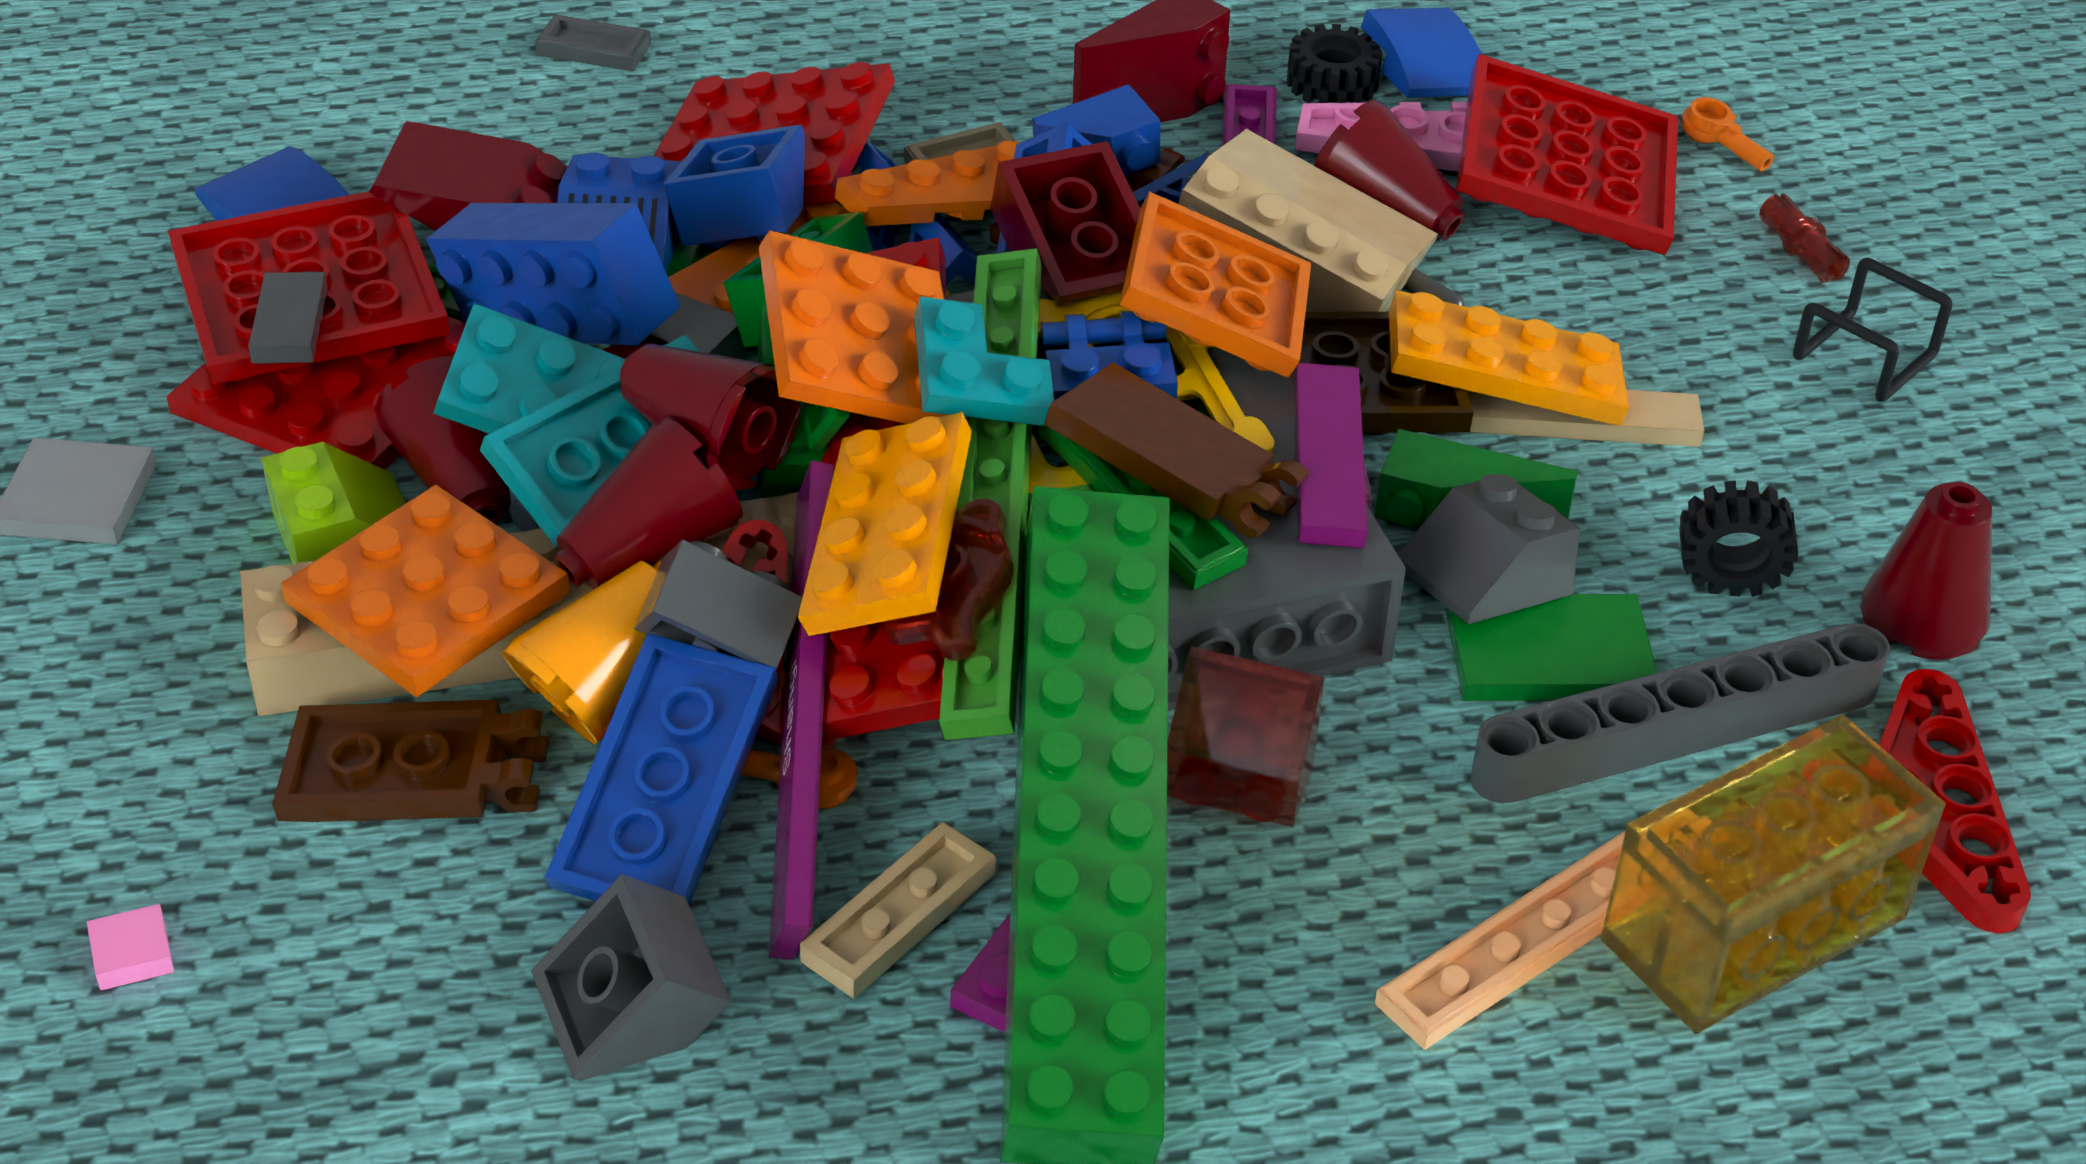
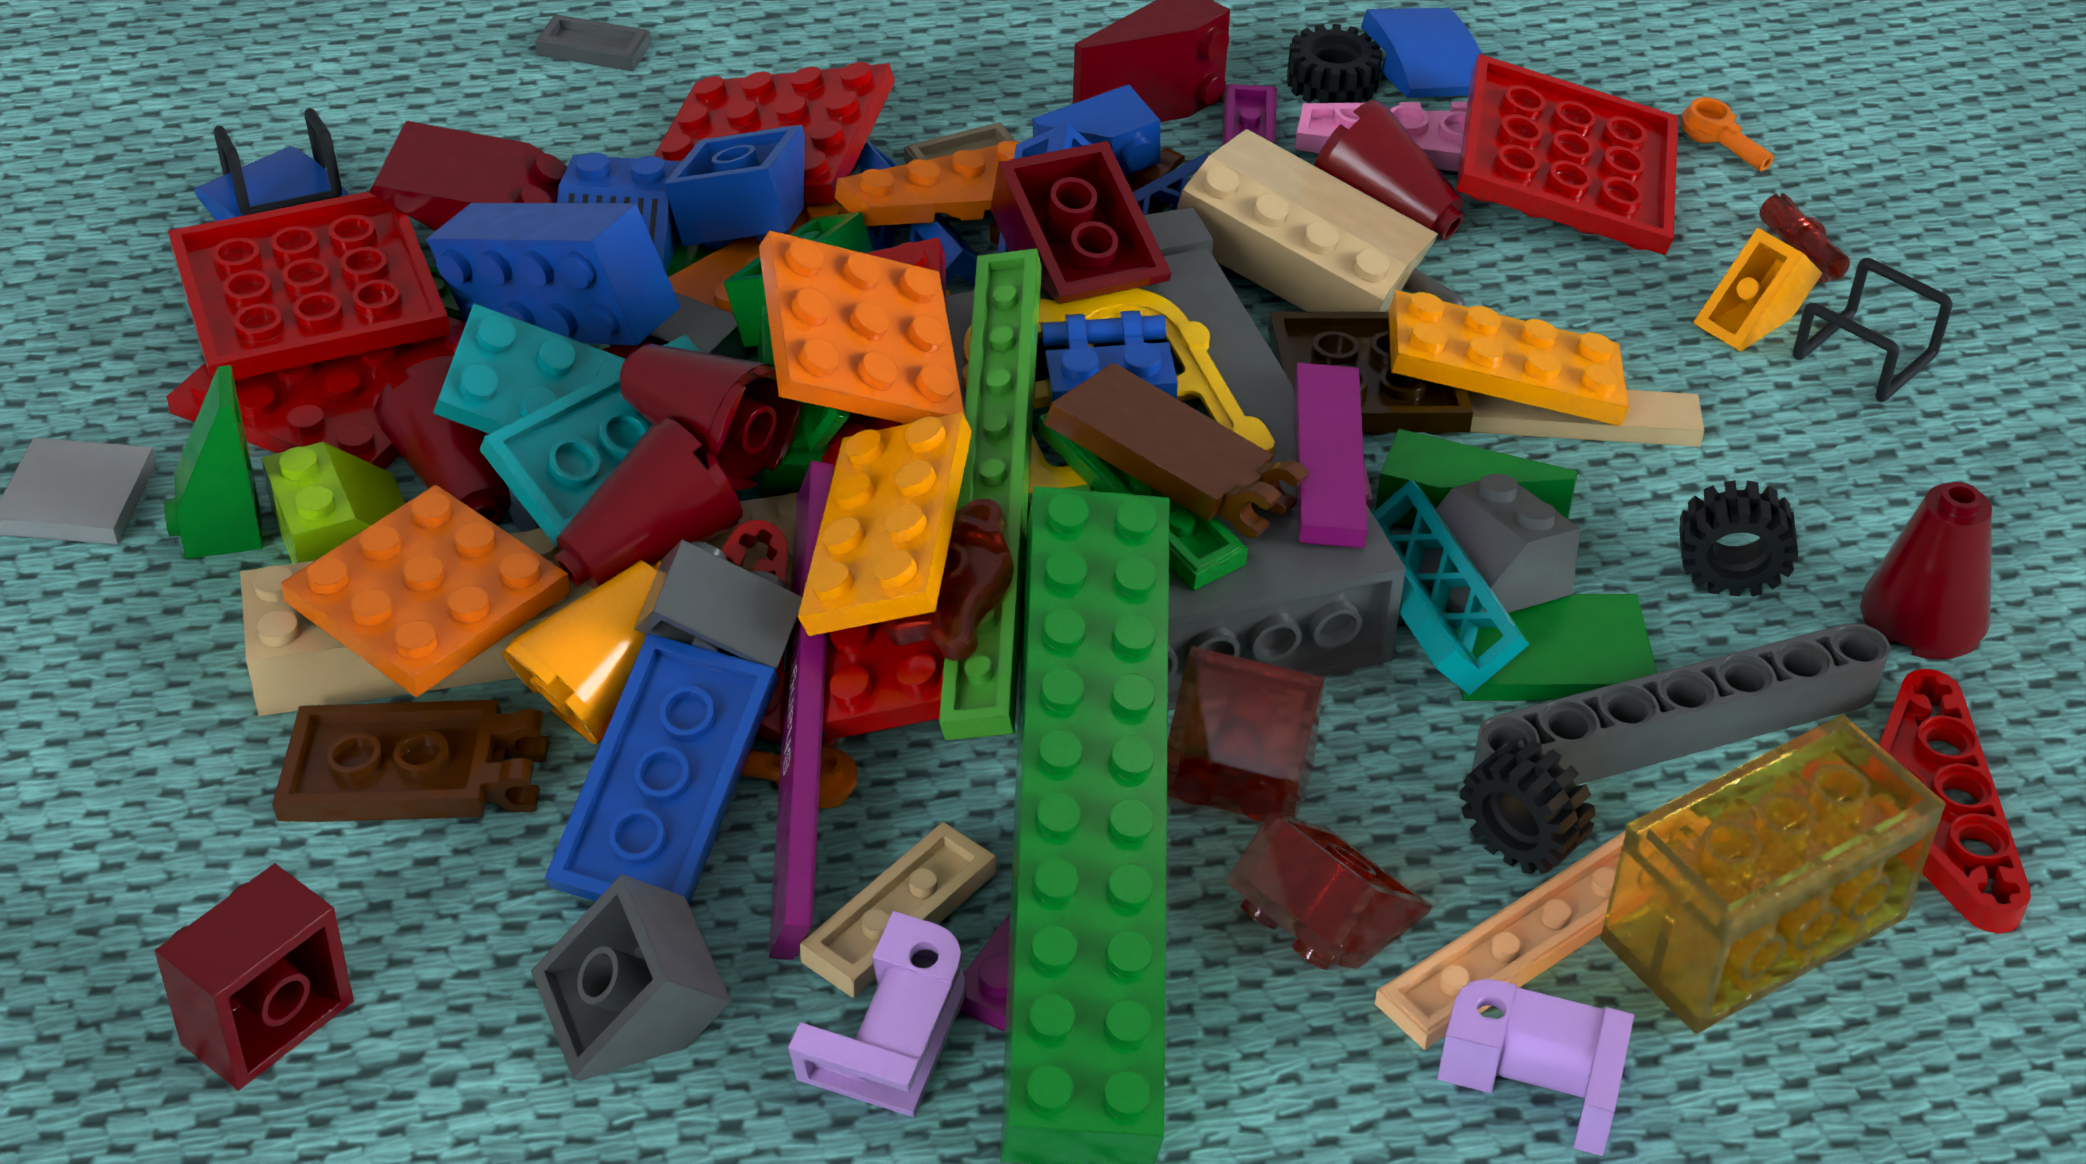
(130, 947): bright pink tile -> none
(214, 480): none -> green slope
(255, 975): none -> dark red brick
(288, 317): dark grey tile -> none
(322, 152): none -> black piece
(904, 1025): none -> lavender piece
(964, 378): teal plate -> none
(1217, 285): orange plate -> none
(1322, 893): none -> clear red slope
(1425, 610): none -> teal fence
(1527, 806): none -> black tyre
(1540, 1044): none -> lavender piece
(1758, 291): none -> light orange slope

